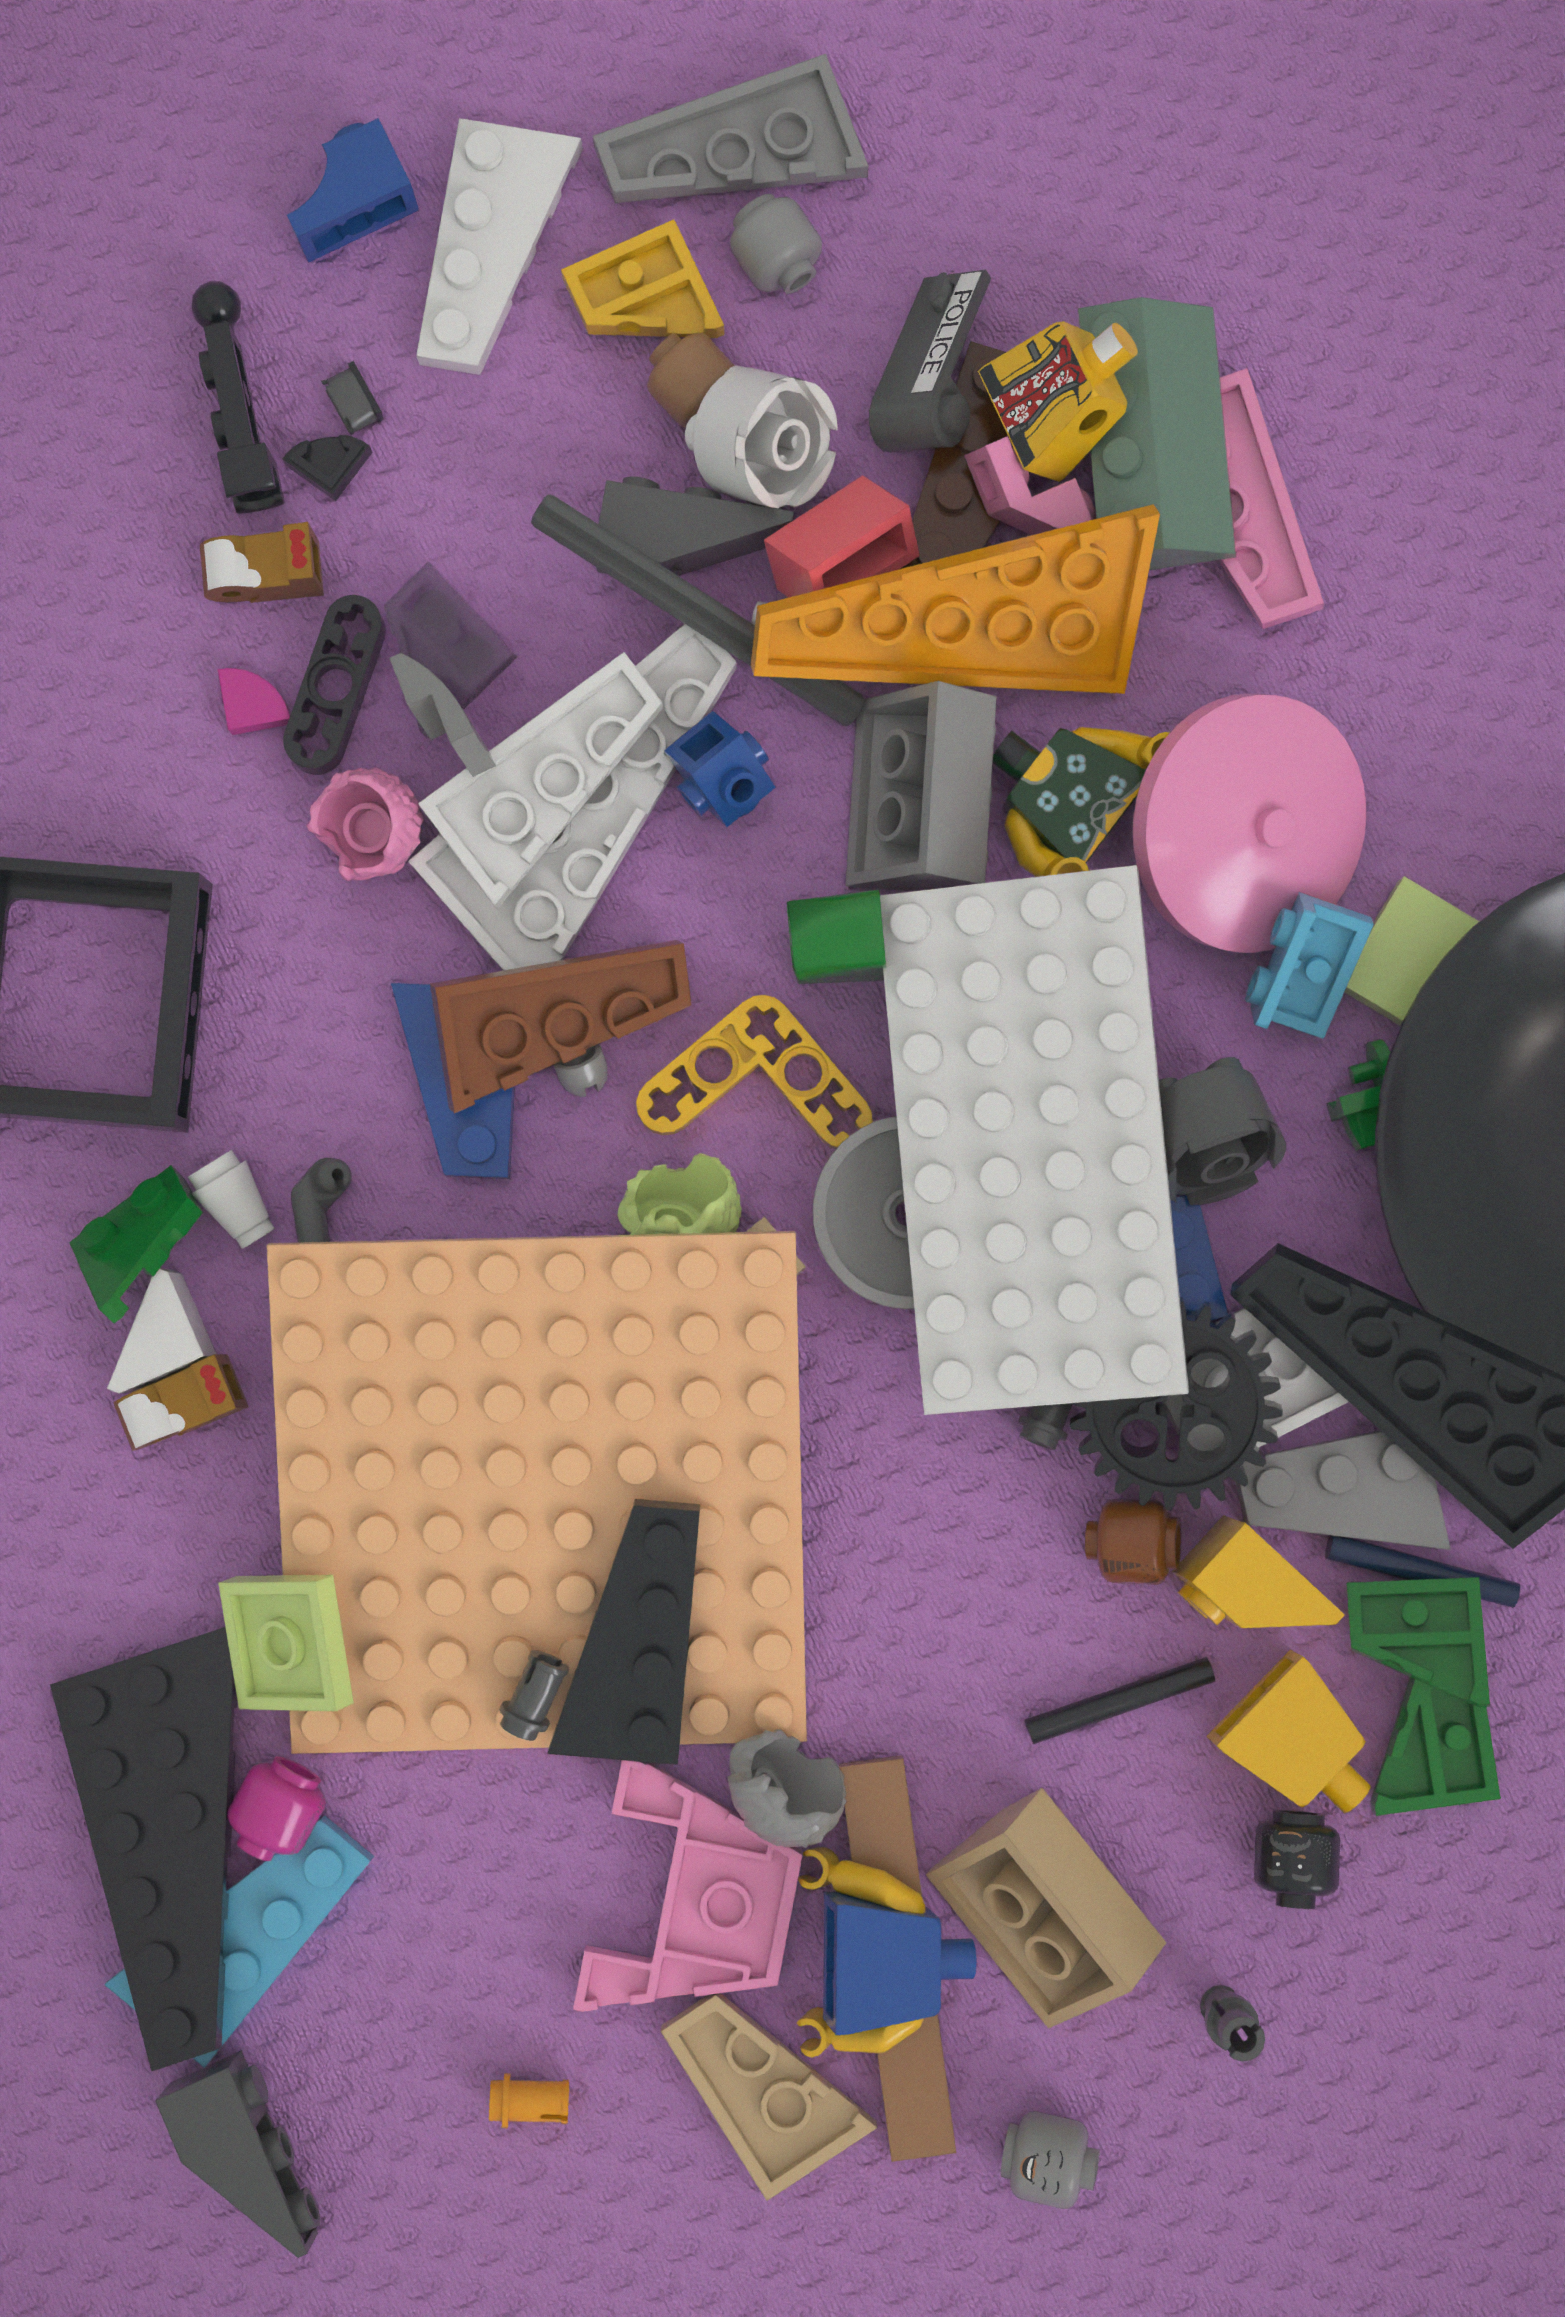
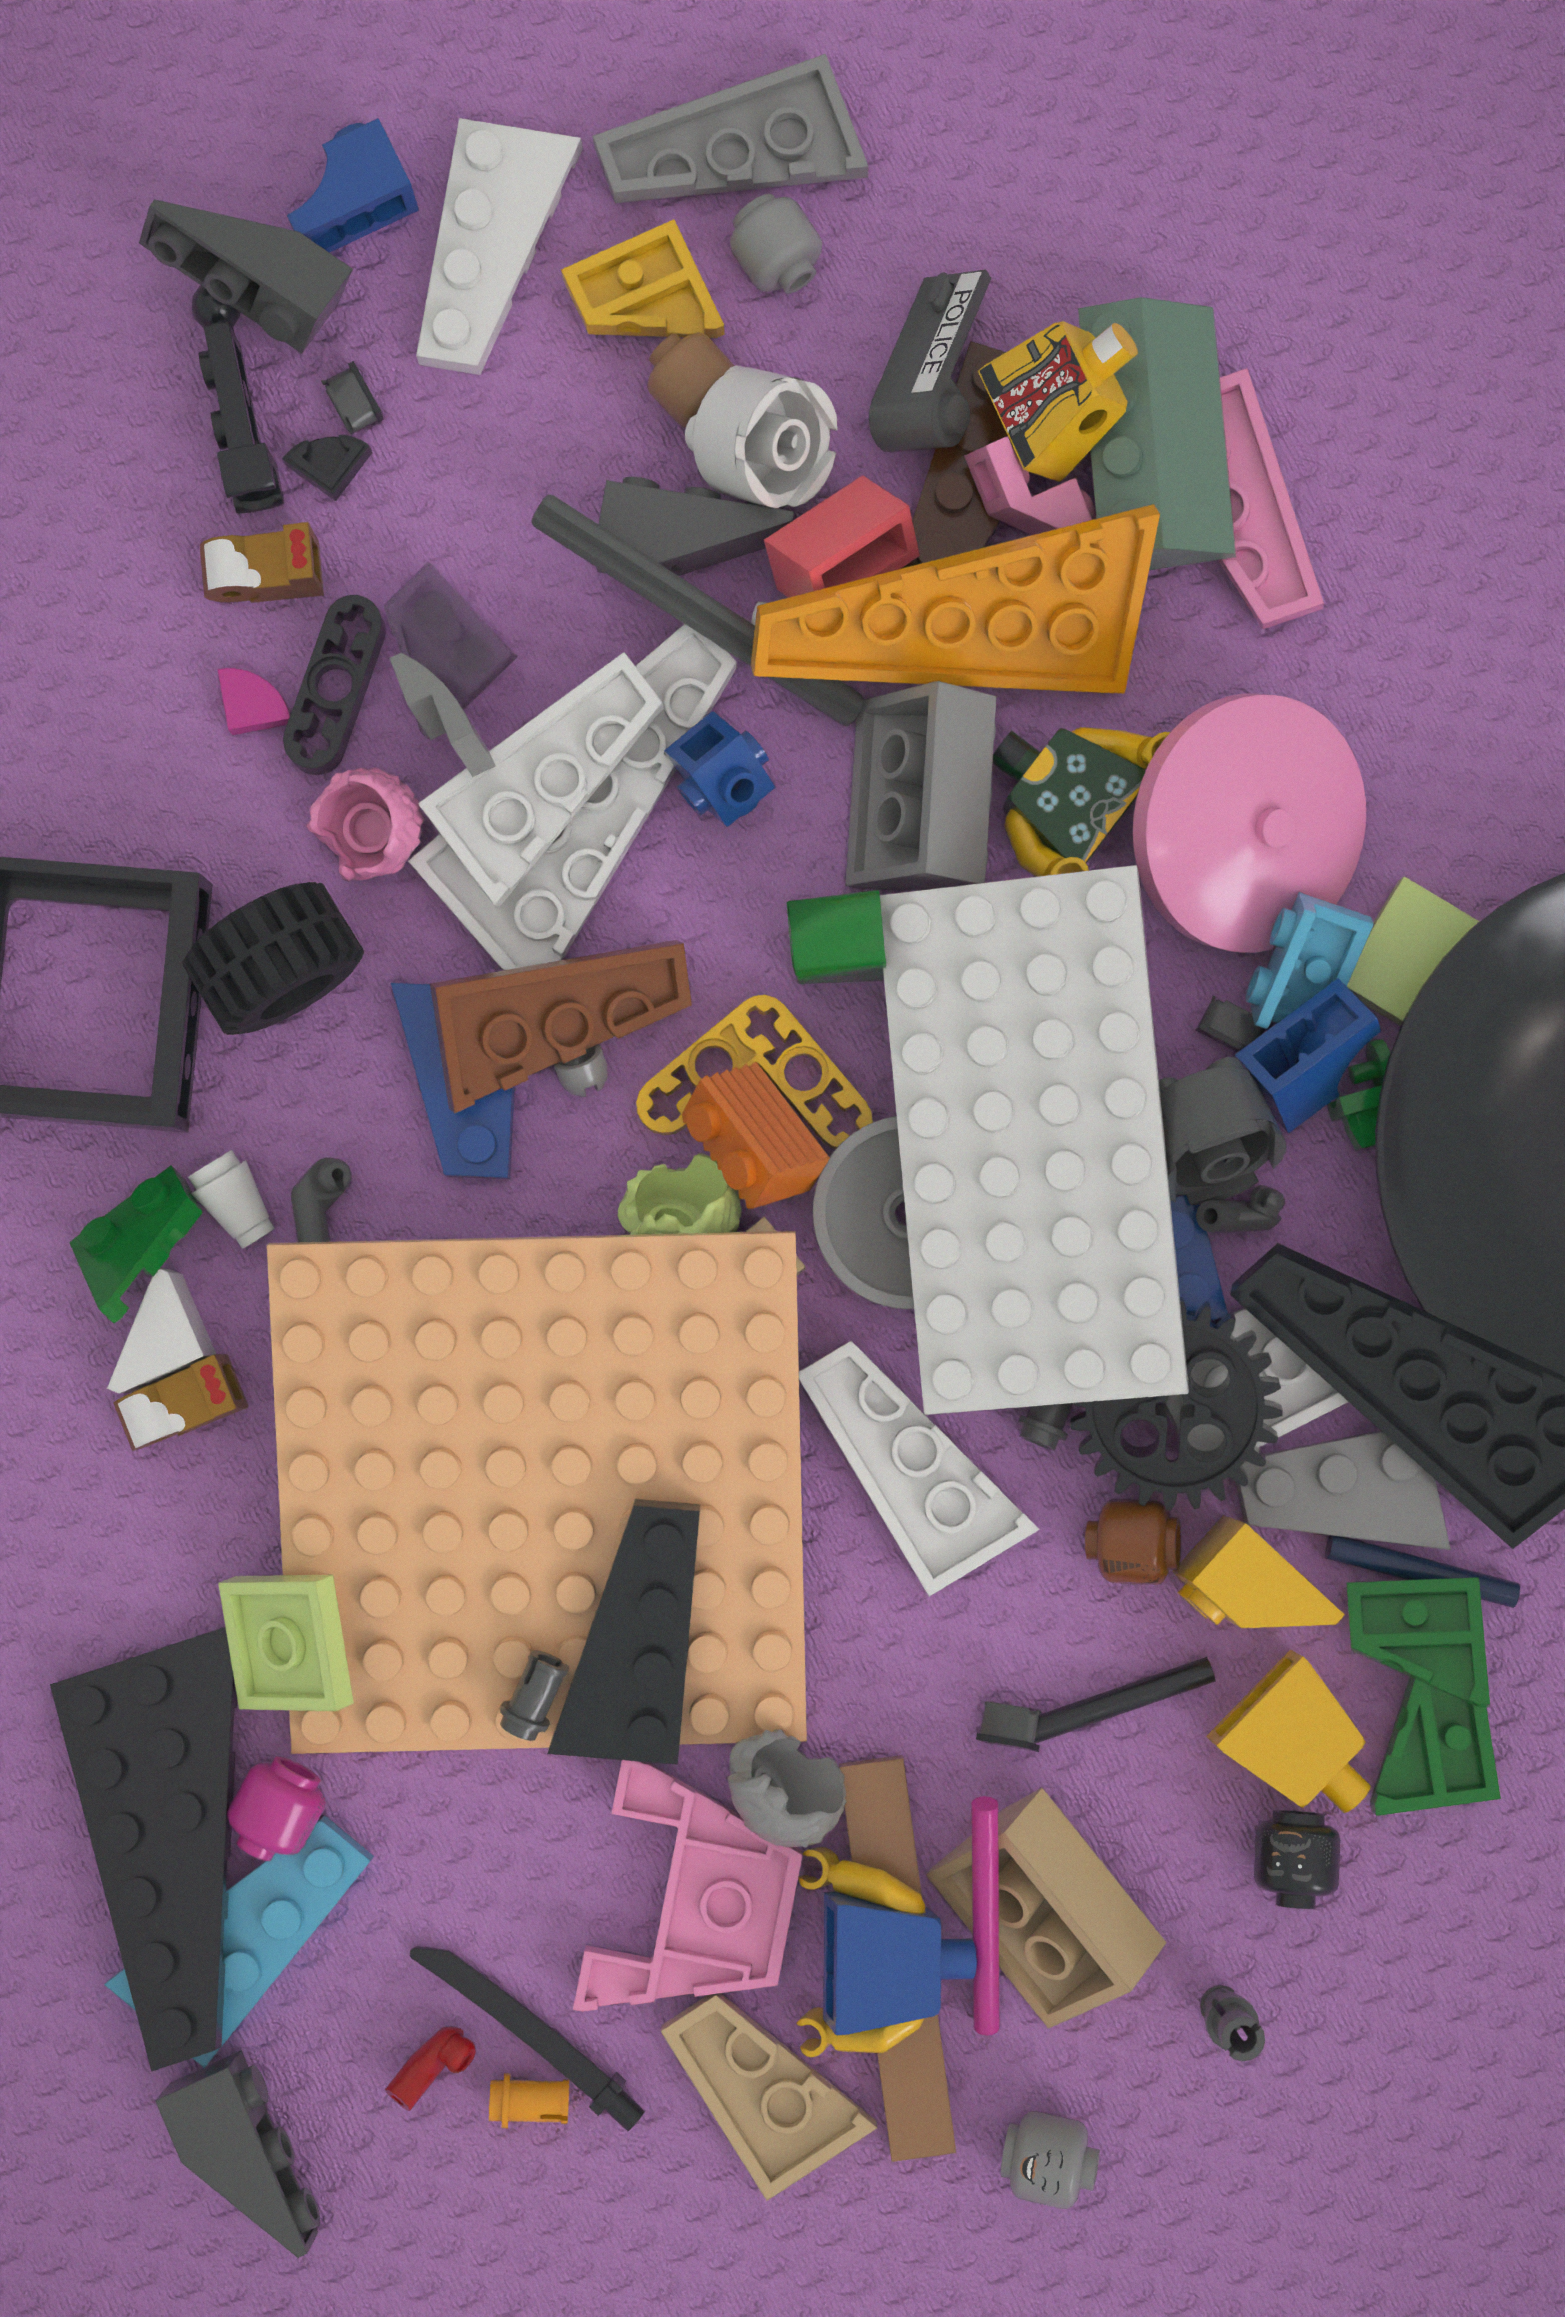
(255, 267): none -> dark grey slope
(273, 958): none -> black tyre
(443, 2049): none -> red arm
(604, 2091): none -> black sword
(754, 1136): none -> orange brick
(922, 1485): none -> white wing
(985, 1914): none -> dark pink bar
(1009, 1726): none -> dark grey piece
(1229, 1025): none -> dark grey piece
(1242, 1216): none -> dark grey arm
(1308, 1052): none -> blue arch

